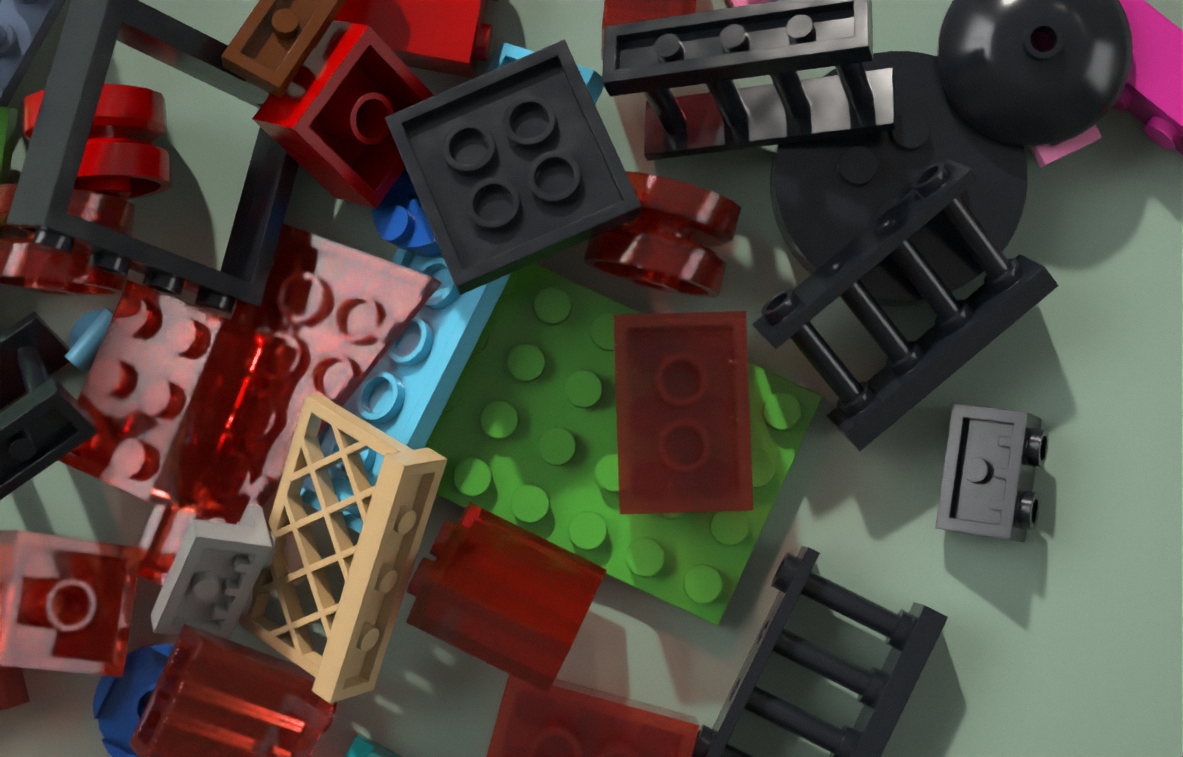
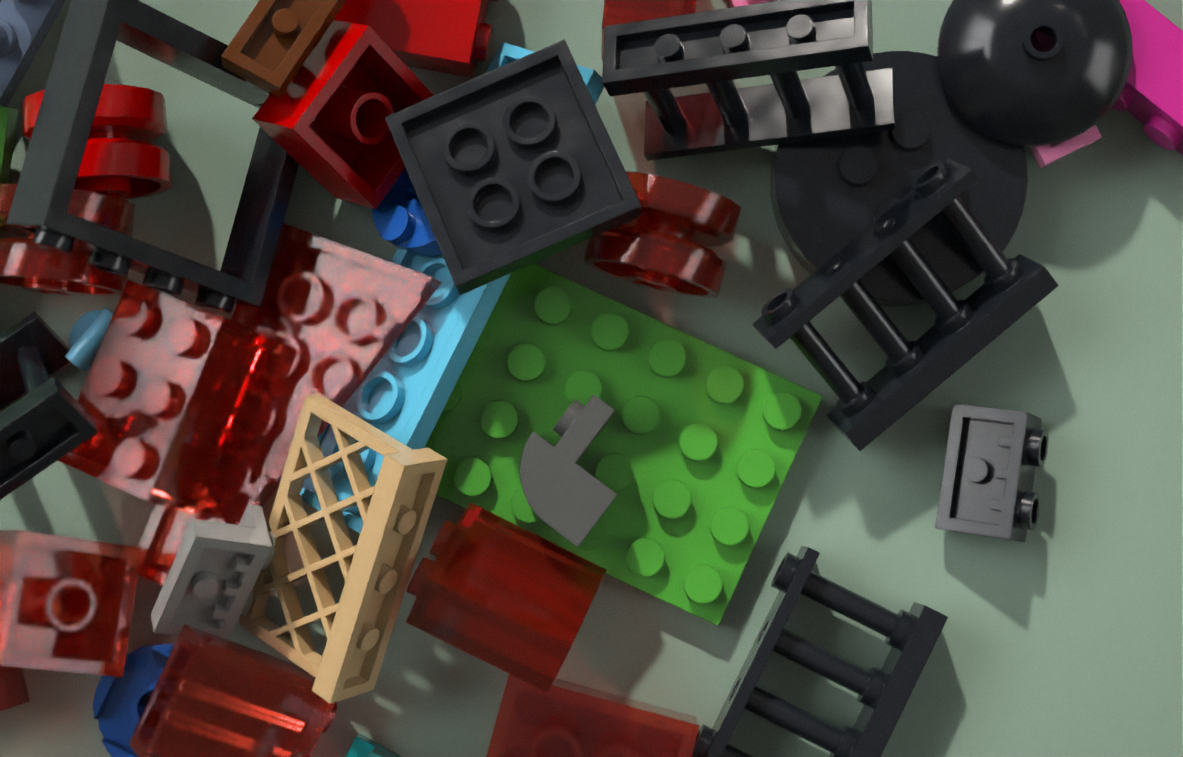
(554, 482): none -> dark grey brick
(682, 412): clear red brick -> none

